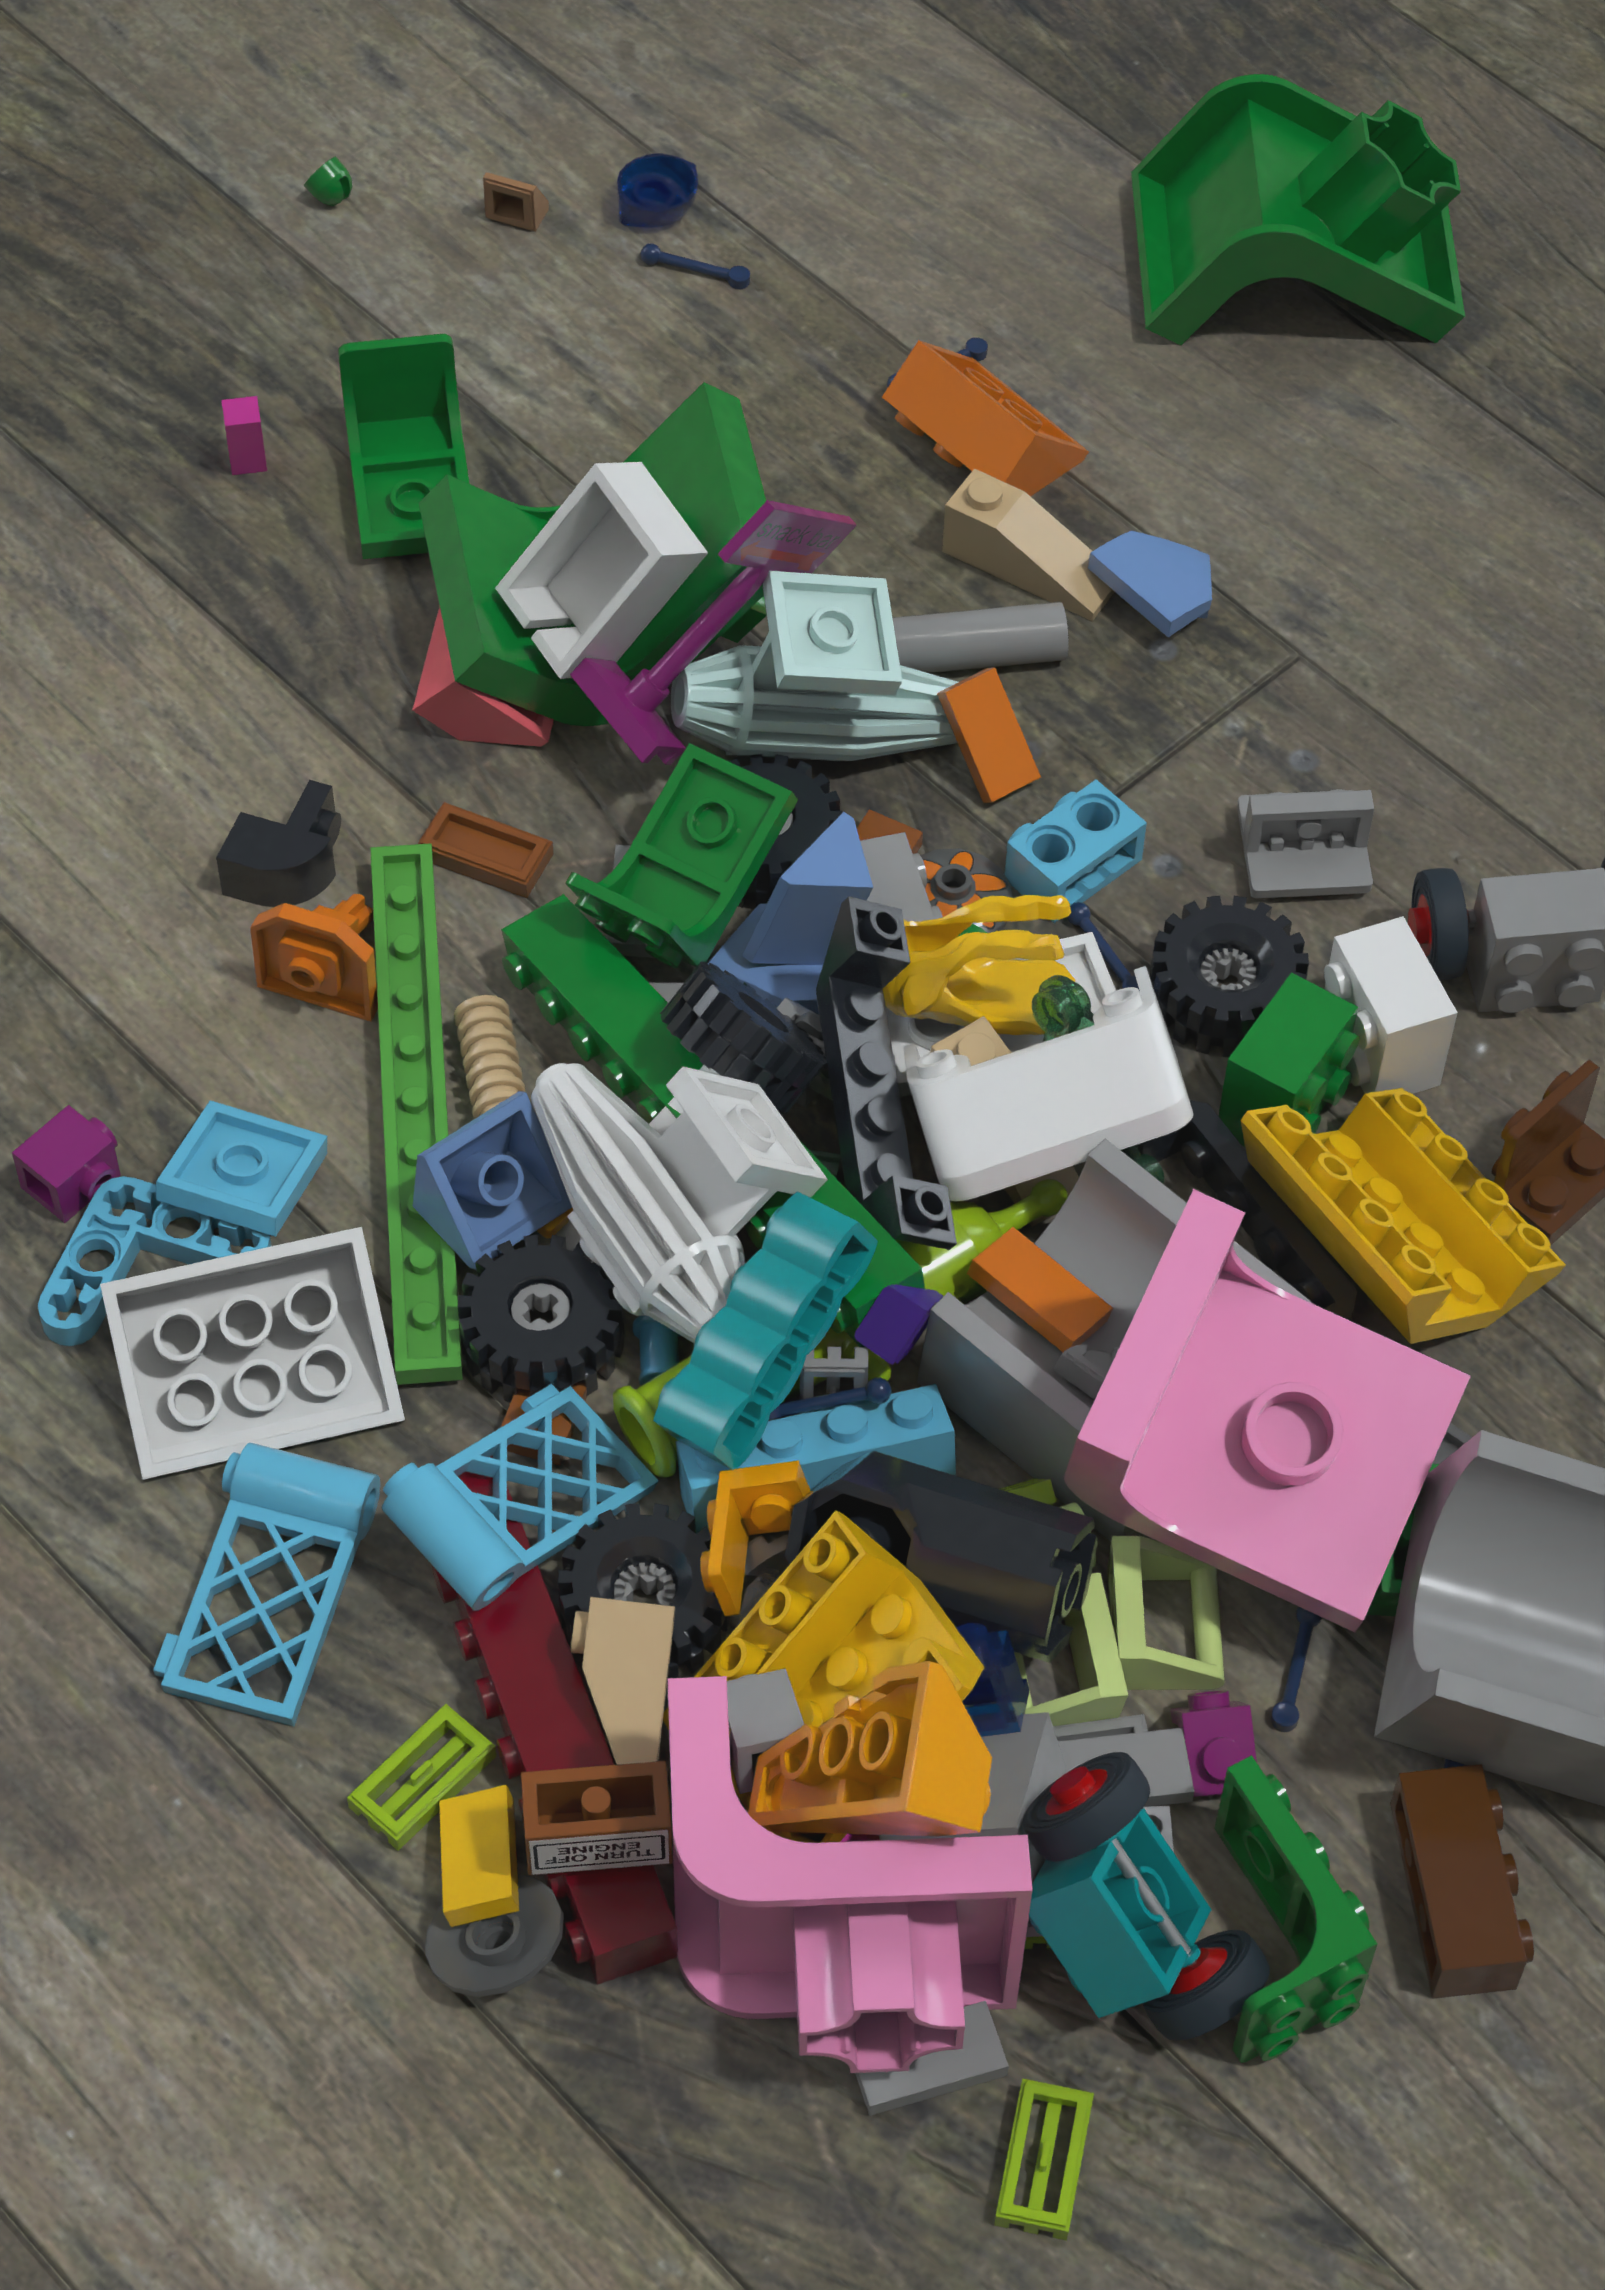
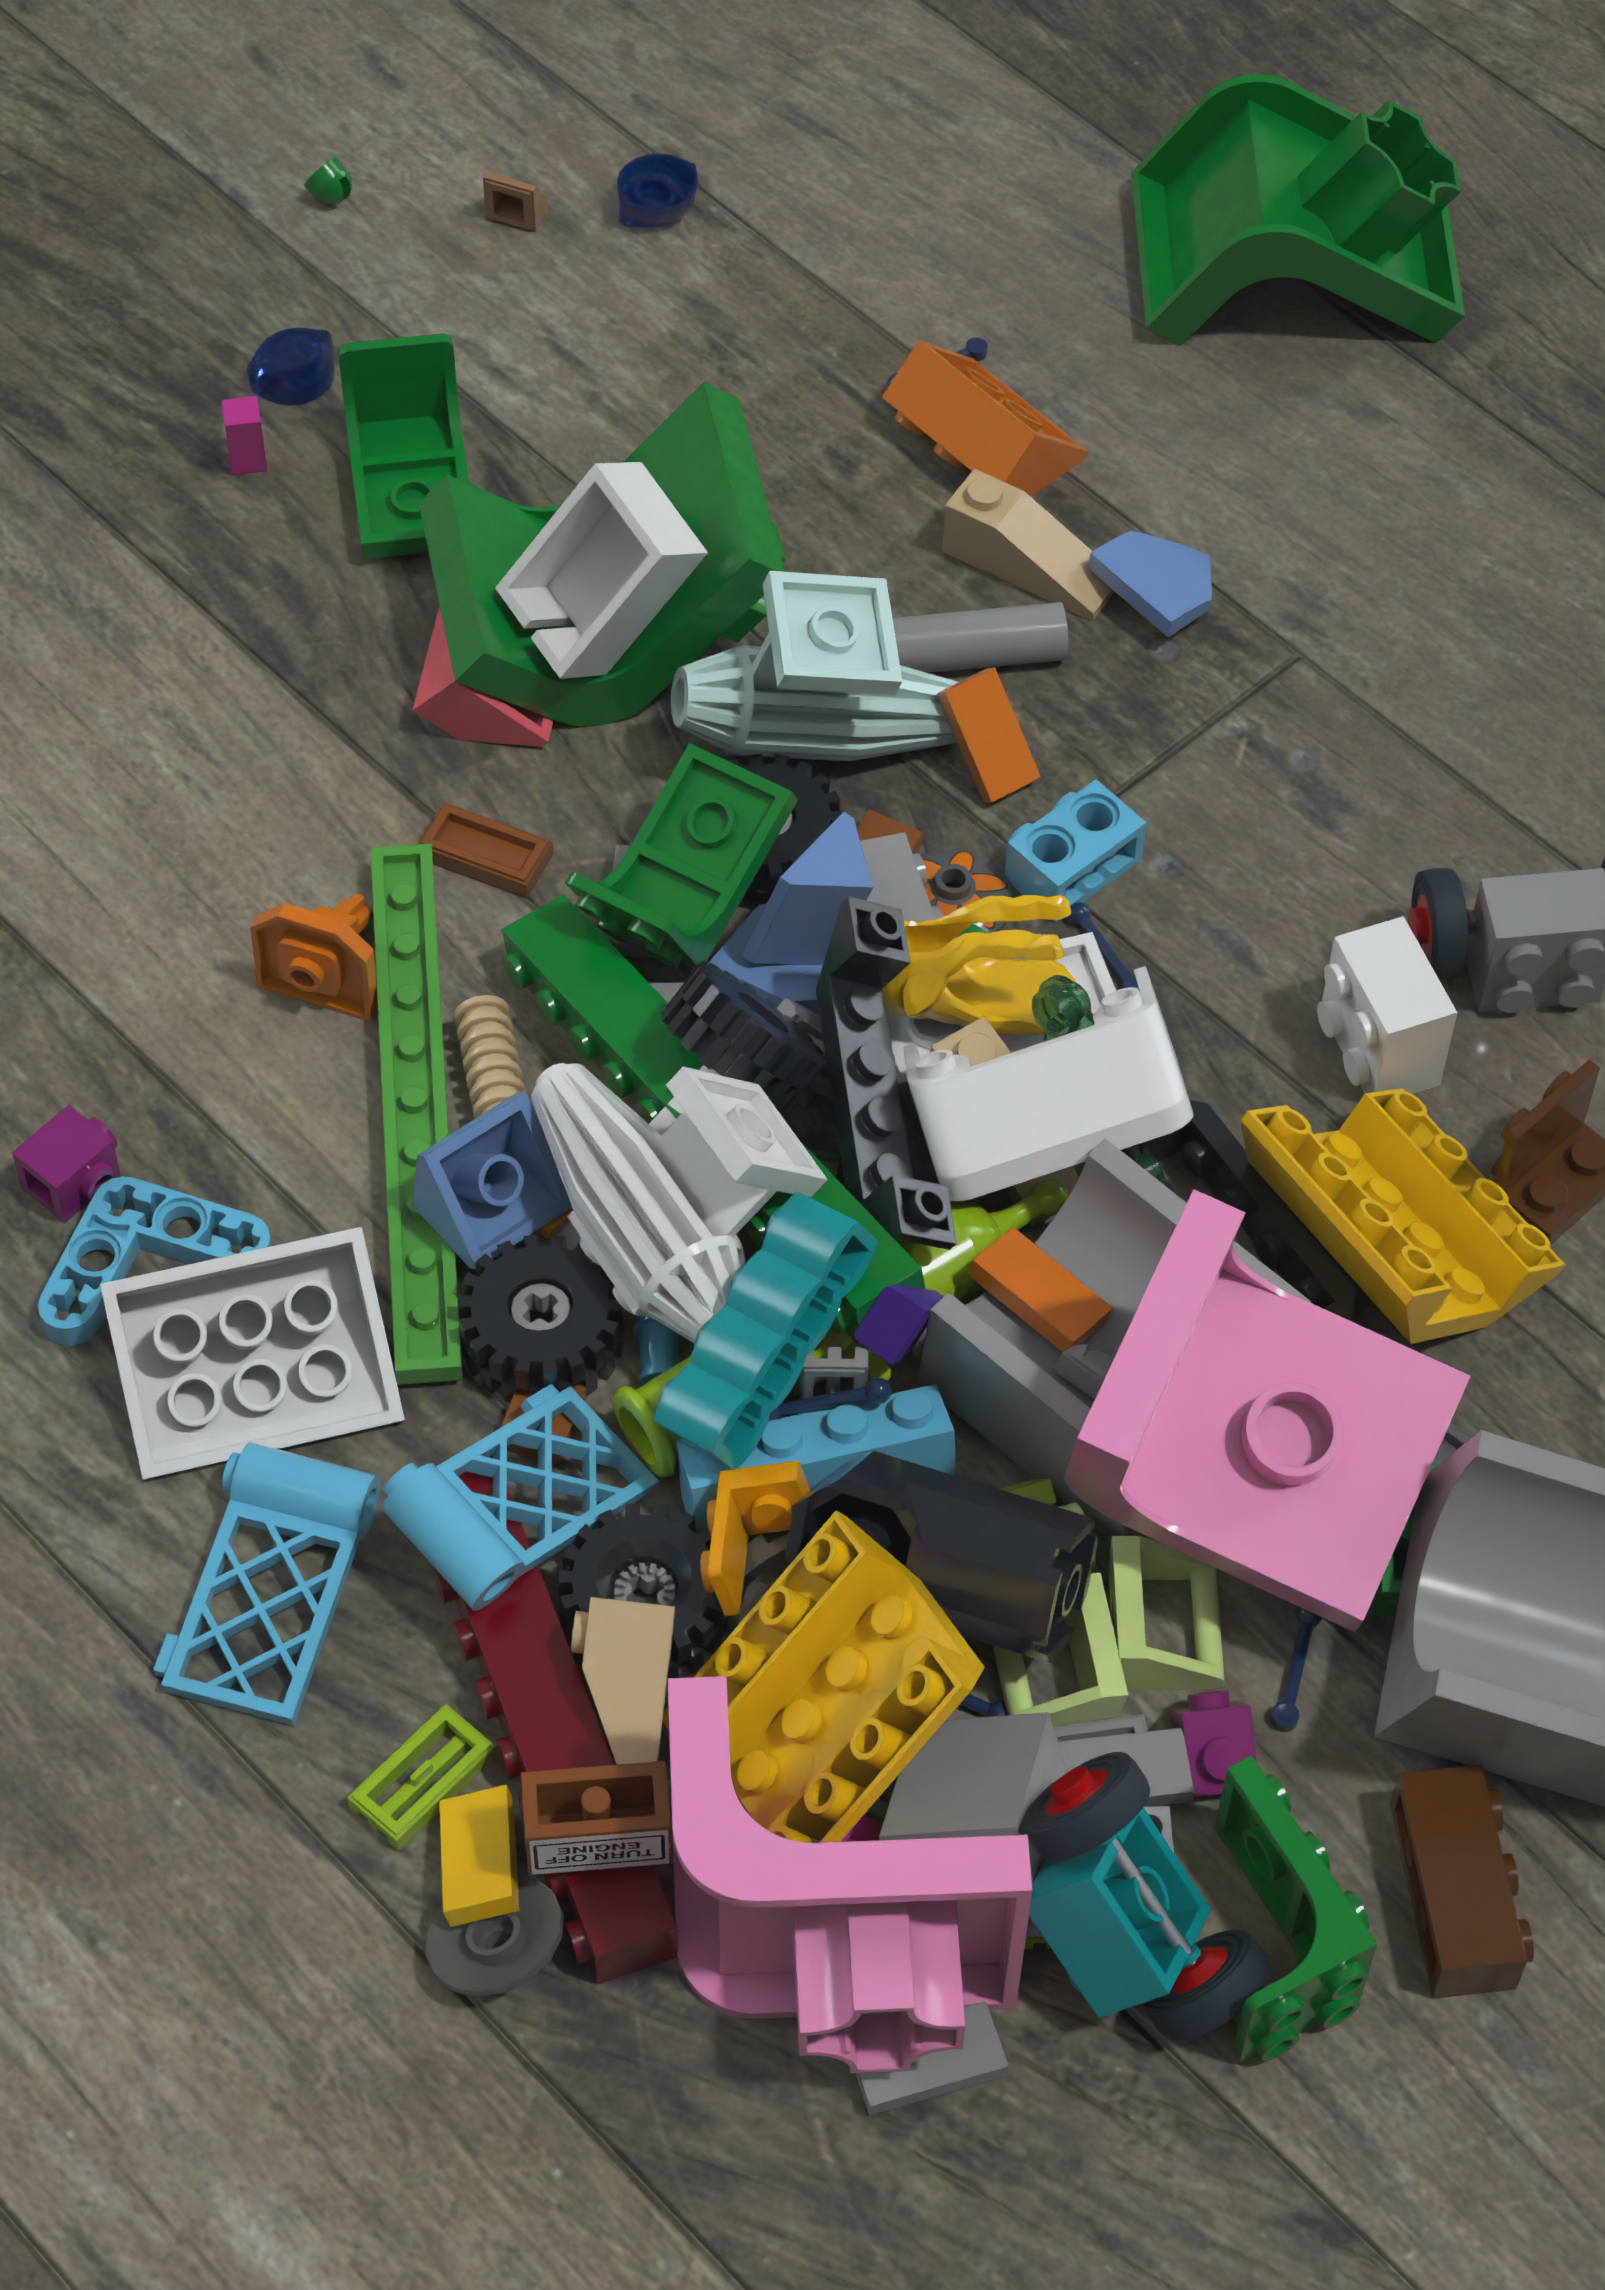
(242, 1168): medium azure plate -> none
(278, 861): black brick -> none
(293, 366): none -> clear blue hat
(737, 277): dark blue hinge -> none
(759, 1716): light grey brick -> none
(772, 540): magenta piece -> none
(881, 1765): light orange wedge -> none
(997, 1683): clear blue brick -> none
(1033, 2216): lime tile -> none
(1213, 946): black bush -> none
(1292, 1056): green brick -> none
(1307, 842): light grey bracket -> none

